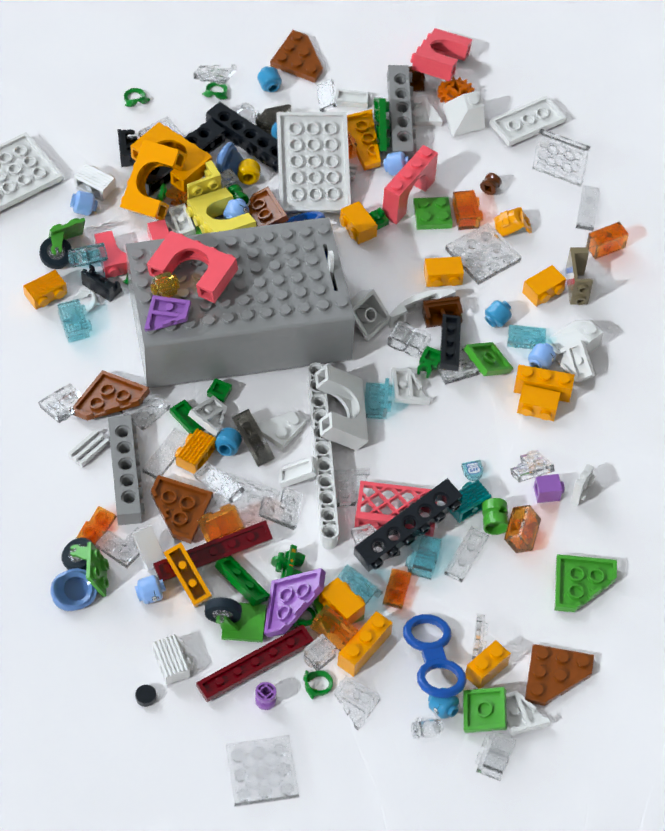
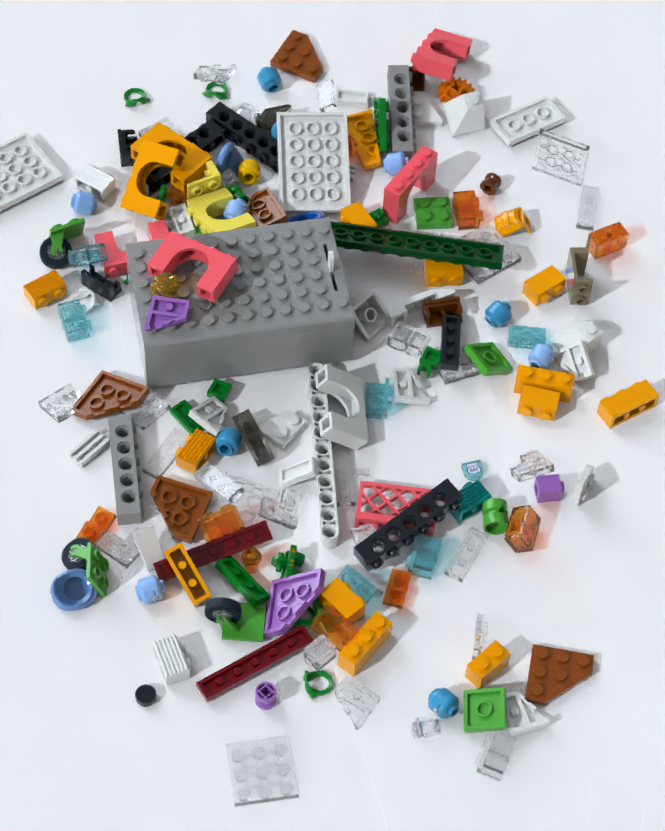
(251, 558): none -> clear orange cone
(418, 245): none -> dark green plate
(434, 656): blue bar -> none
(581, 580): bright green plate -> none
(627, 403): none -> light orange brick

